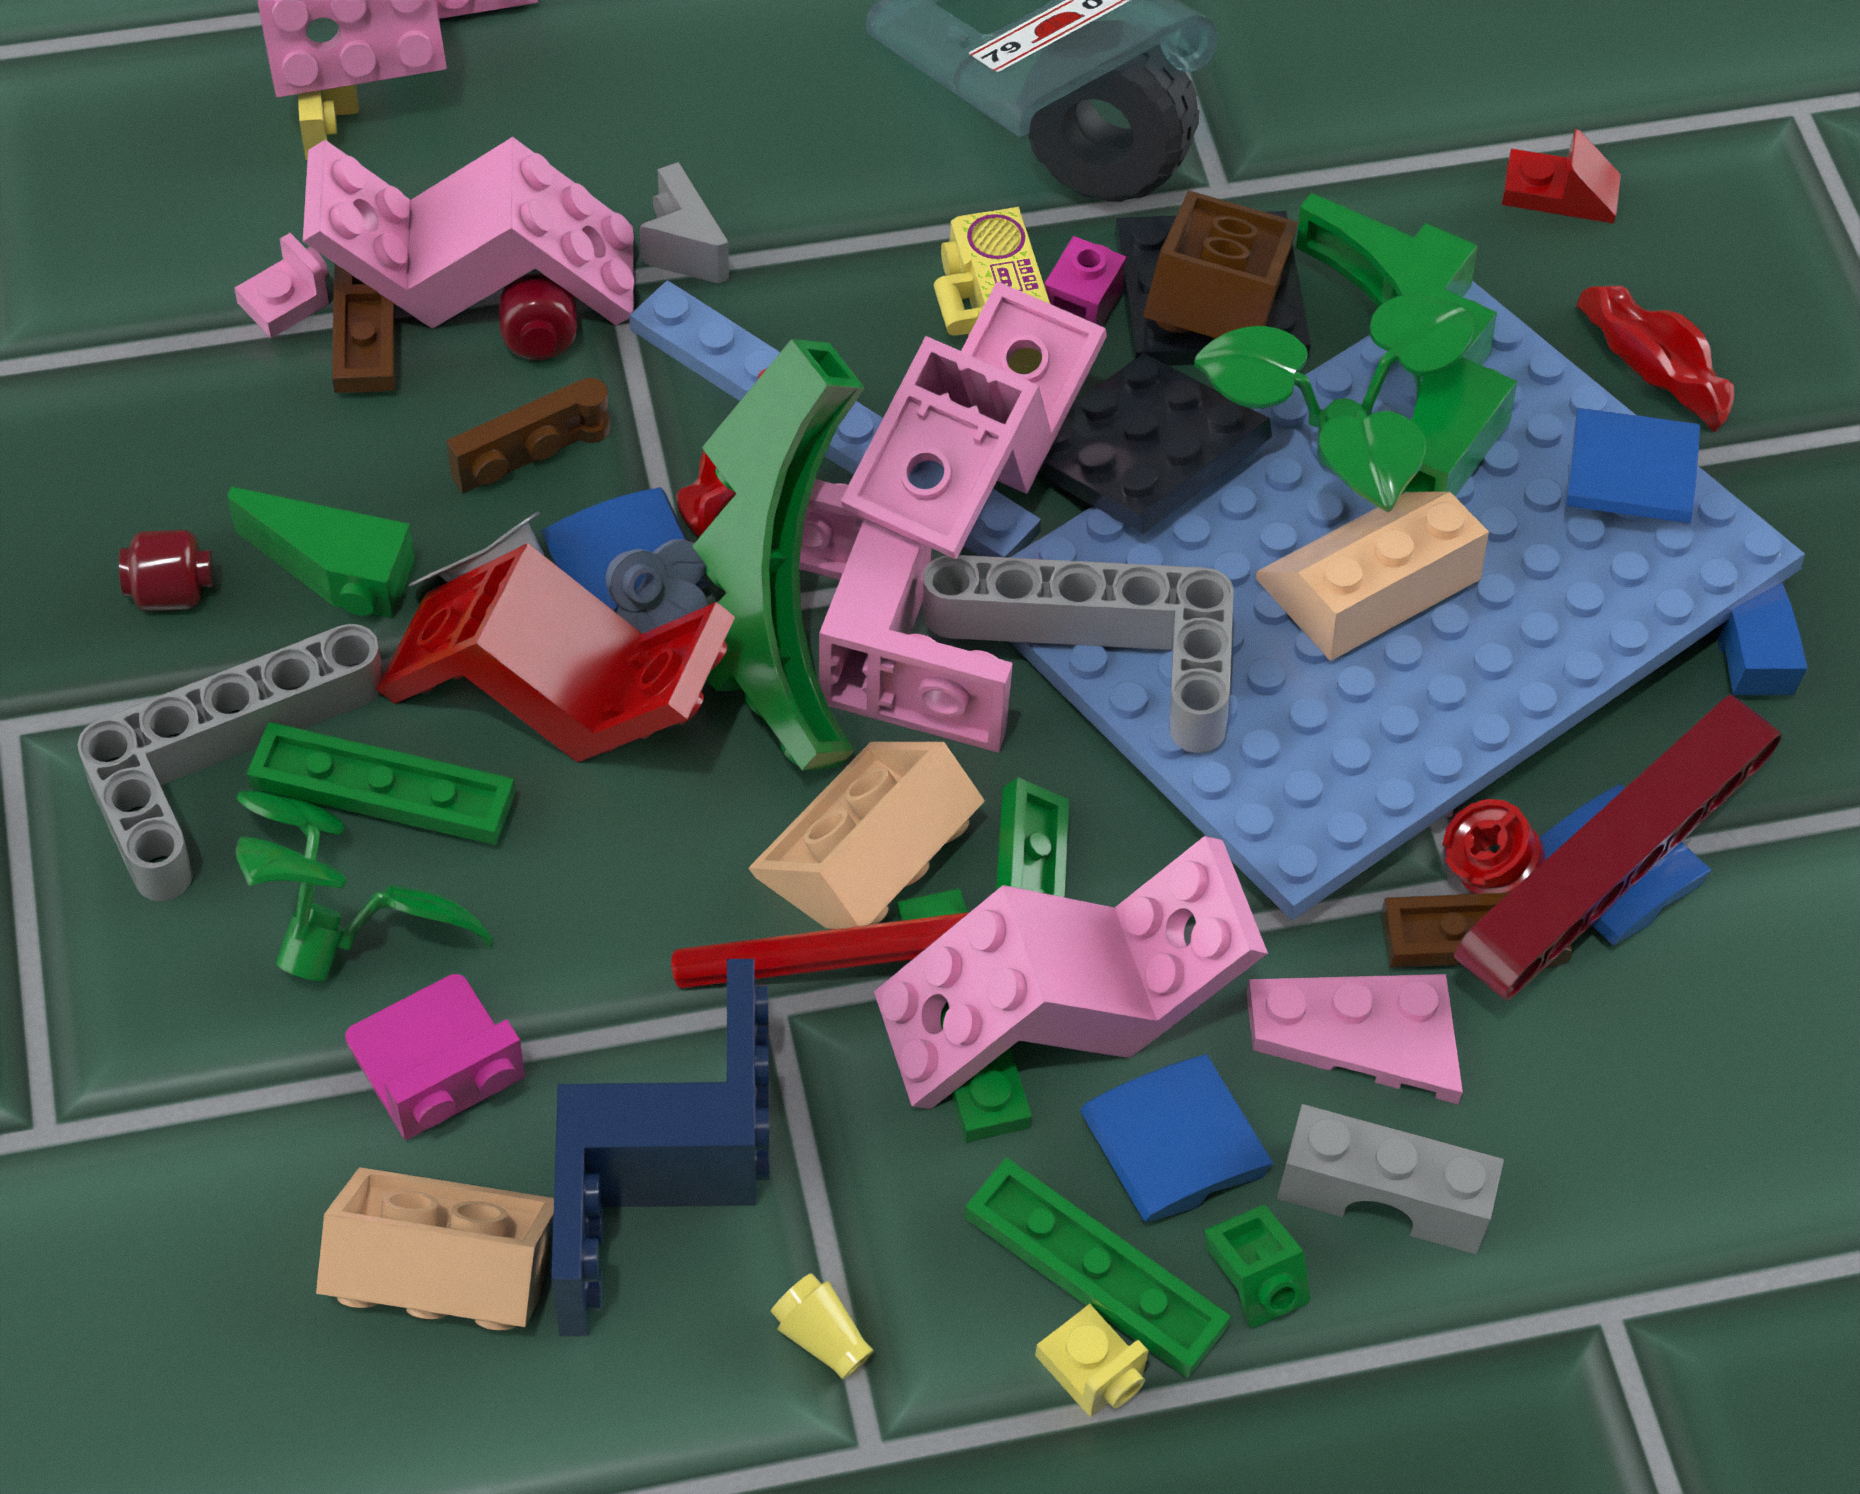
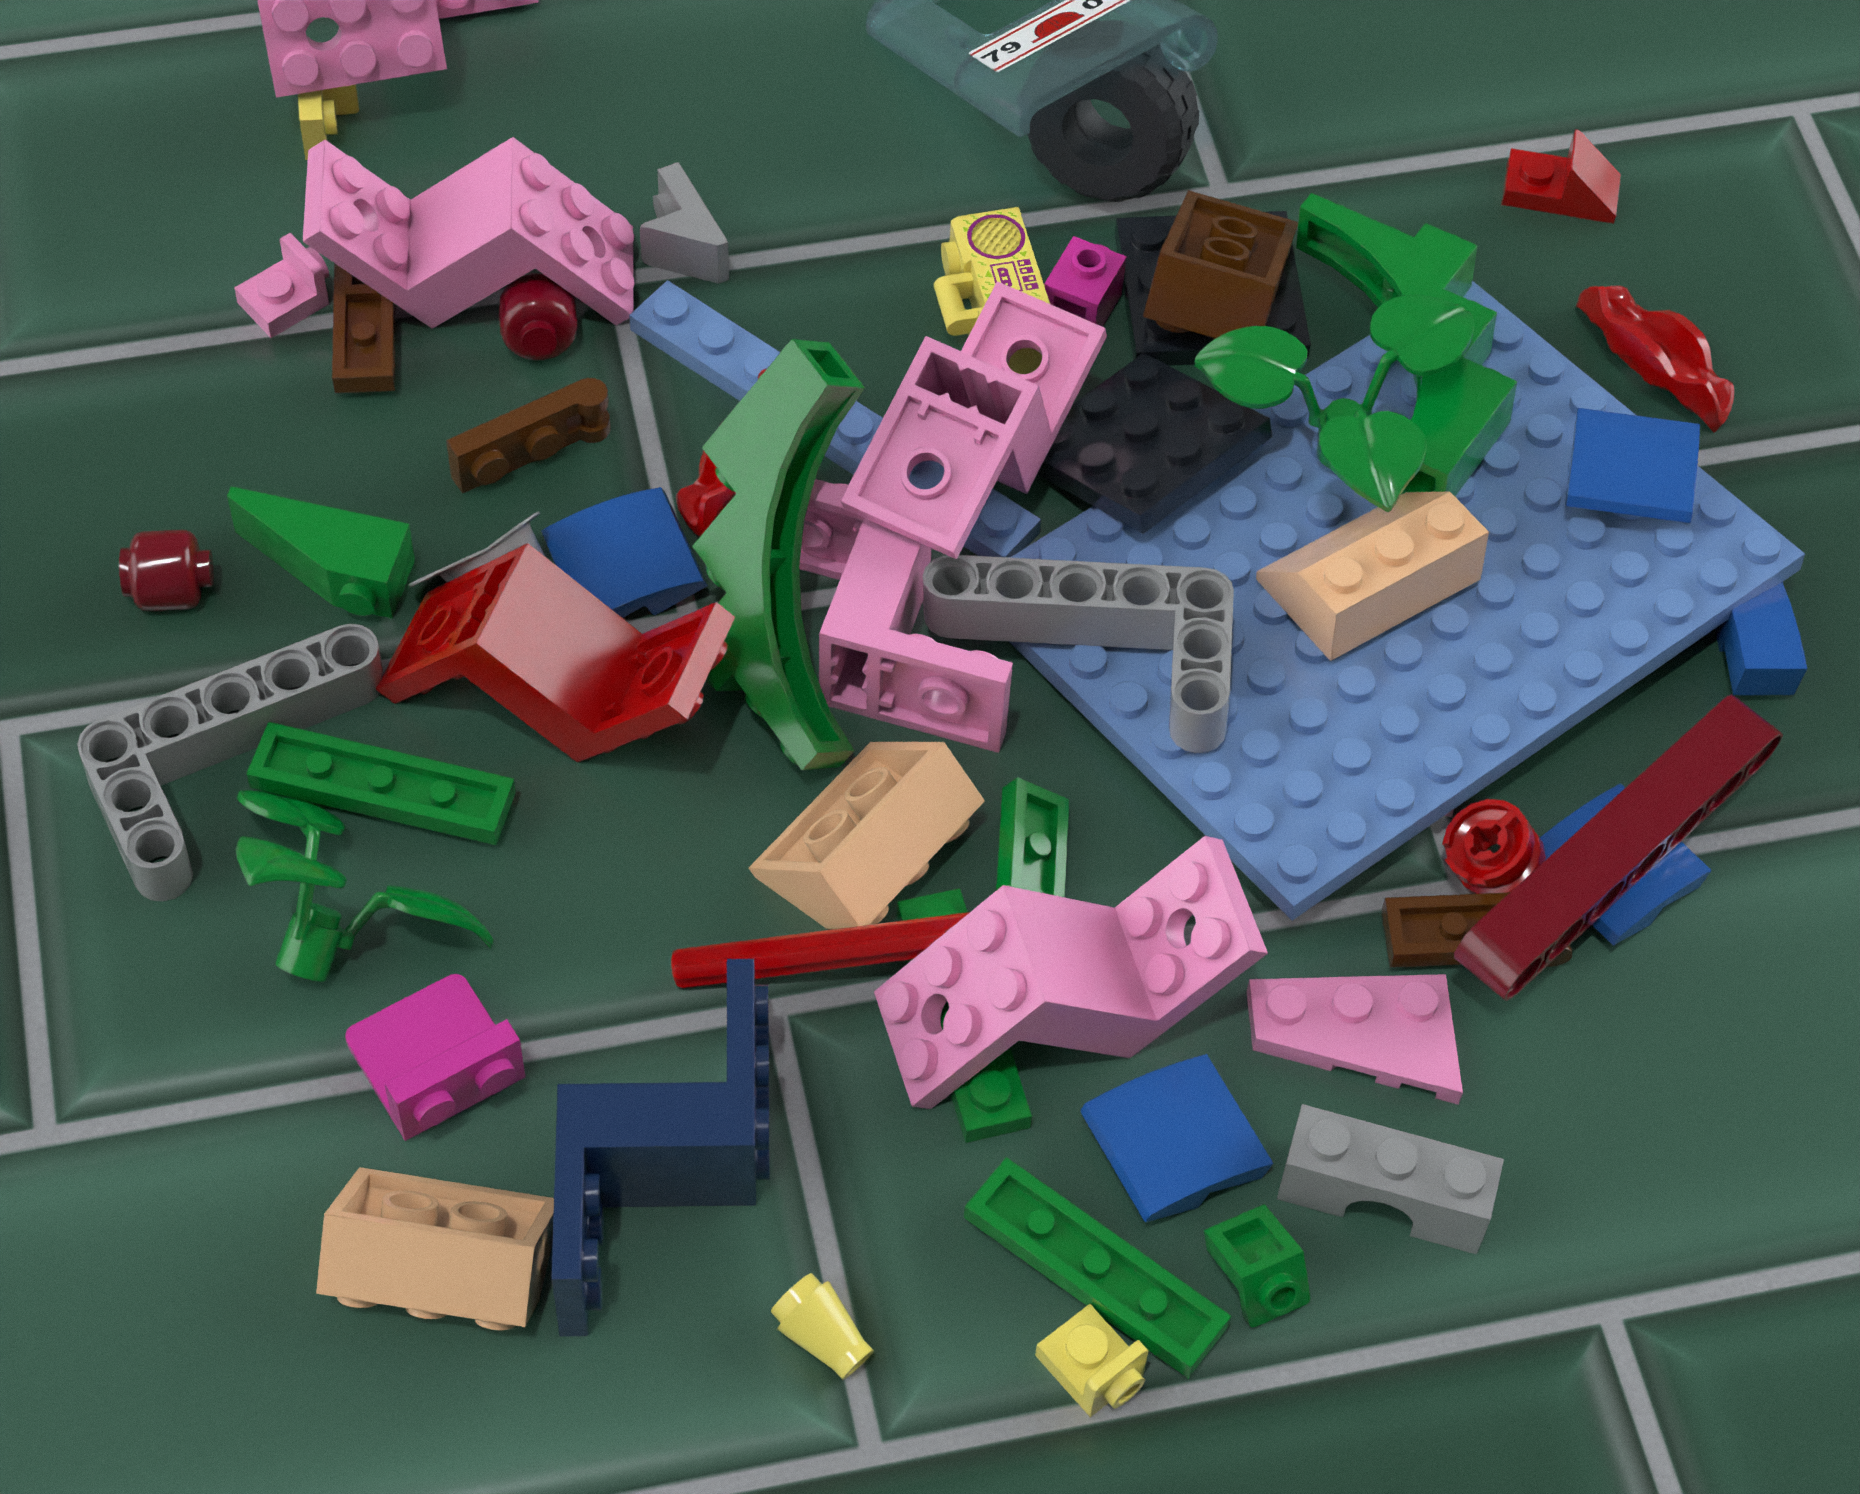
(667, 587): sand blue plate -> none

